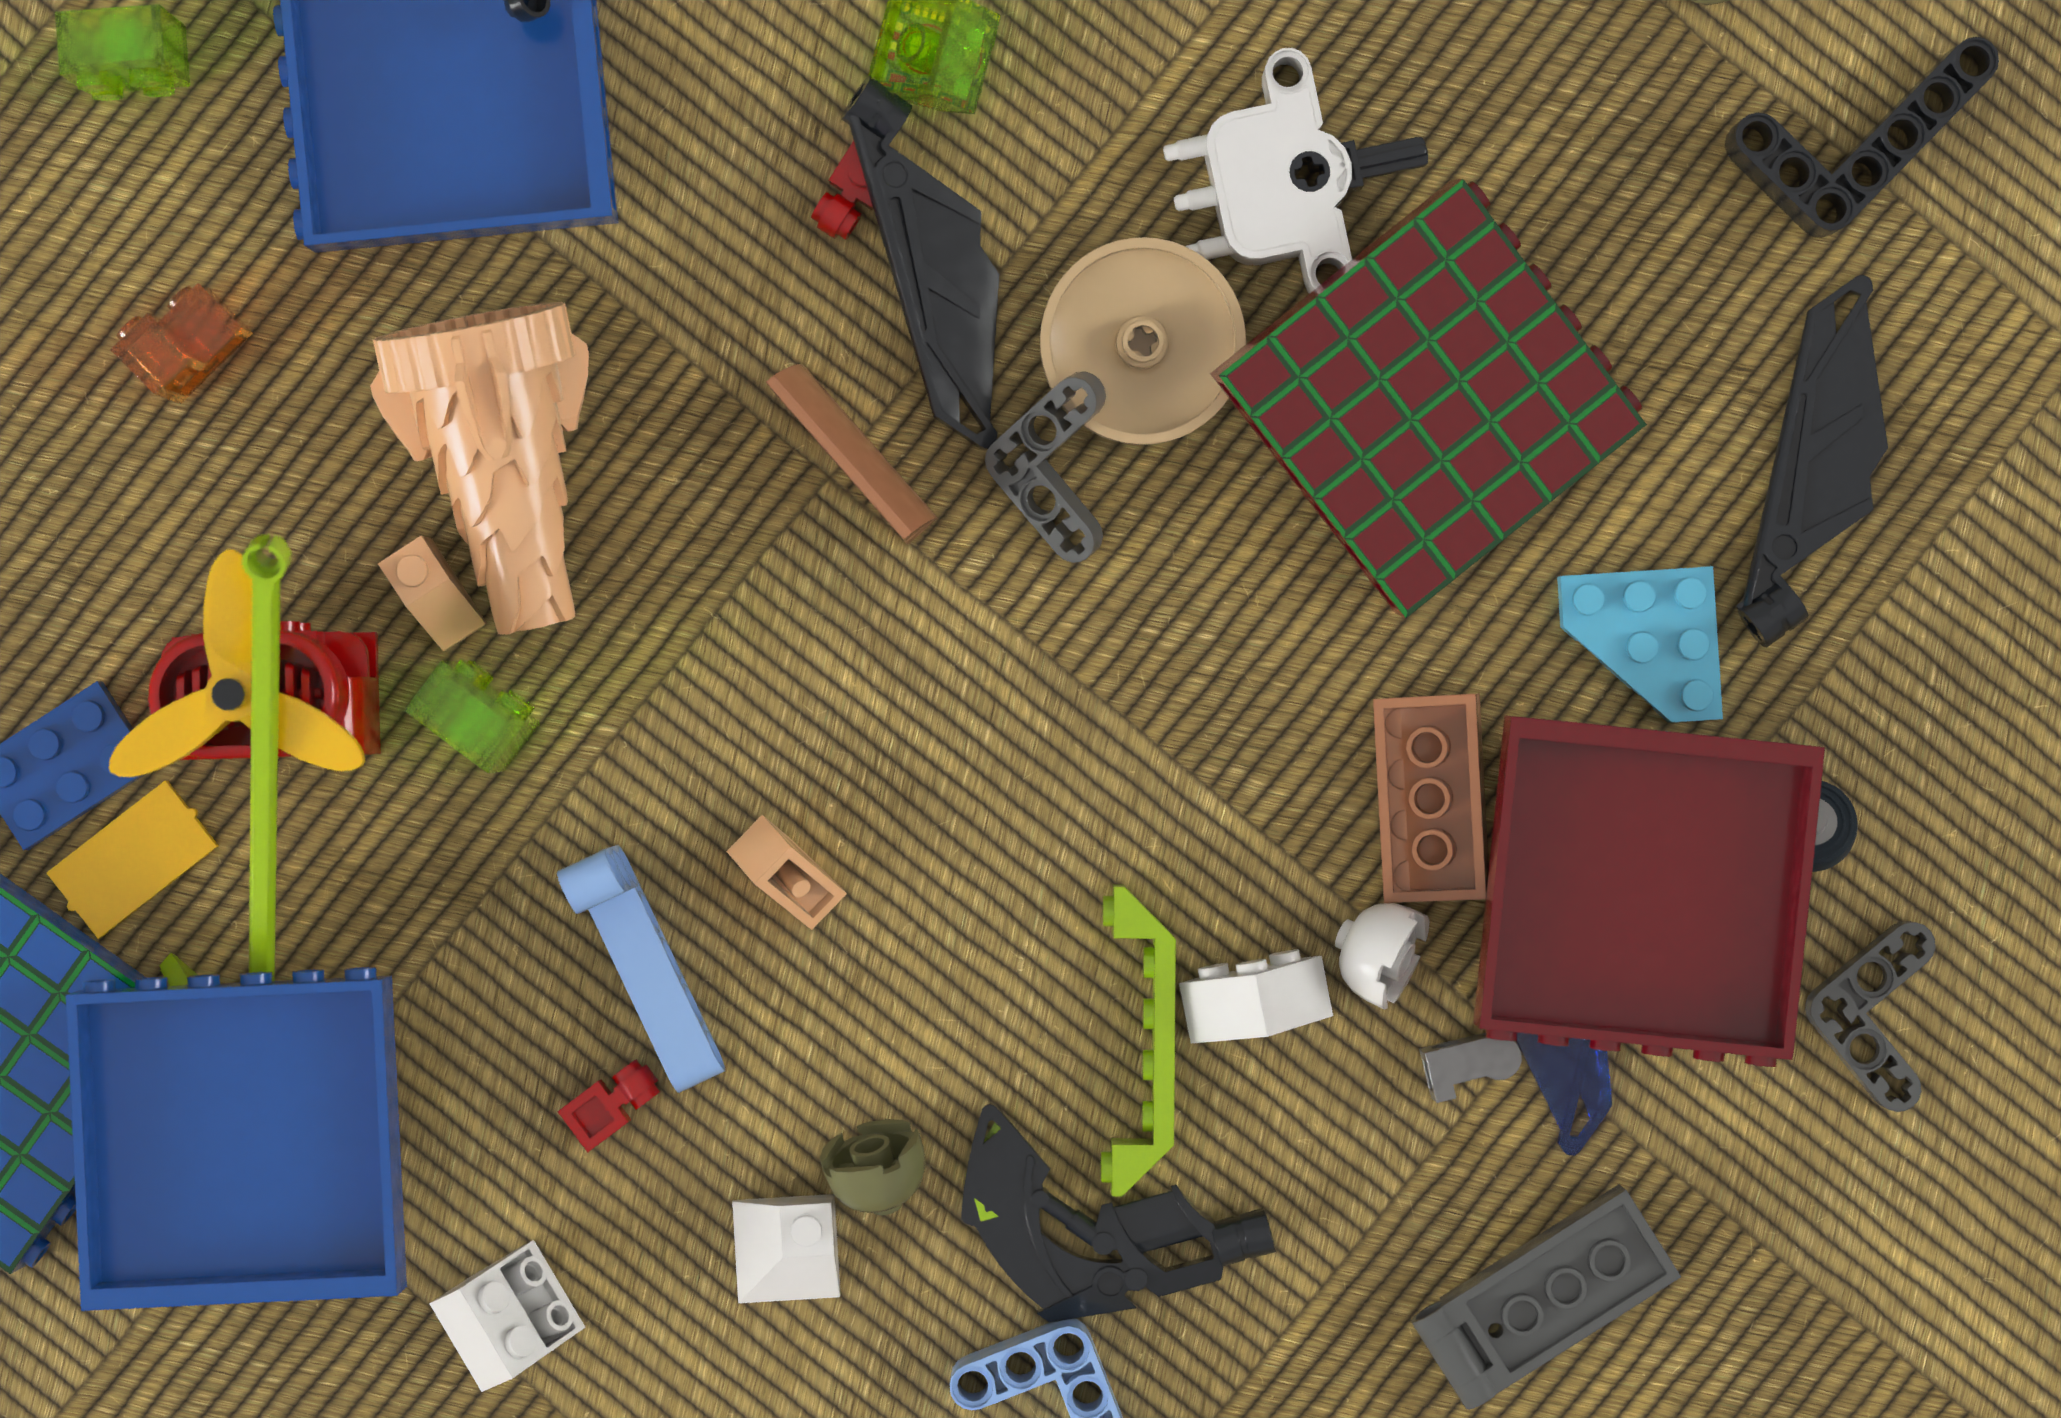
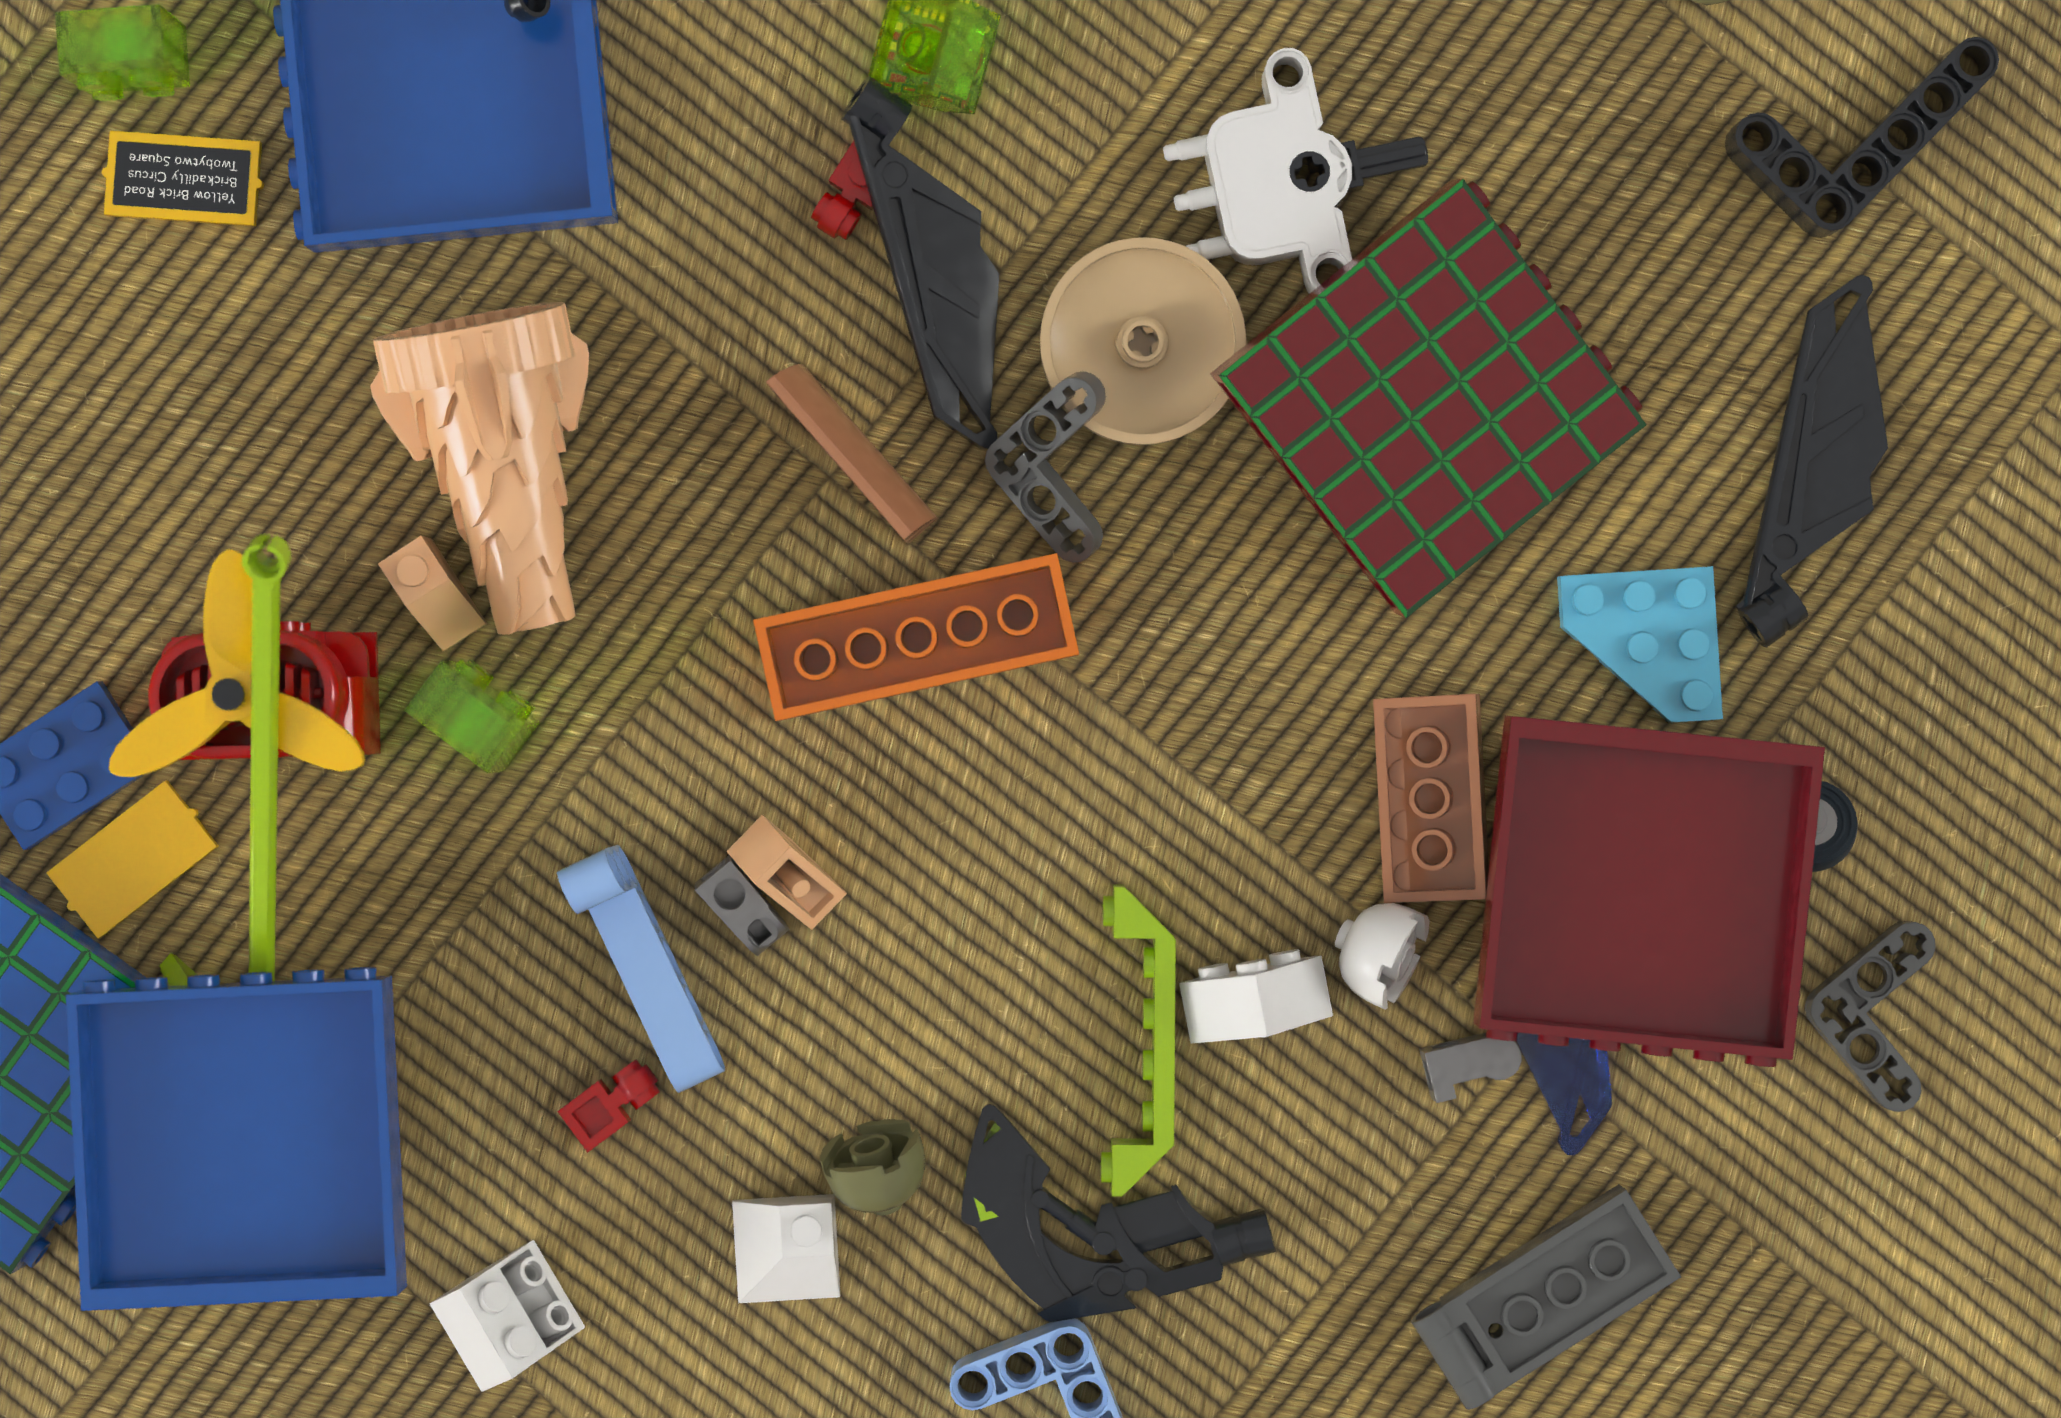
(182, 178): none -> piece
(183, 346): clear orange brick -> none
(741, 906): none -> flat silver leg
(916, 637): none -> orange brick

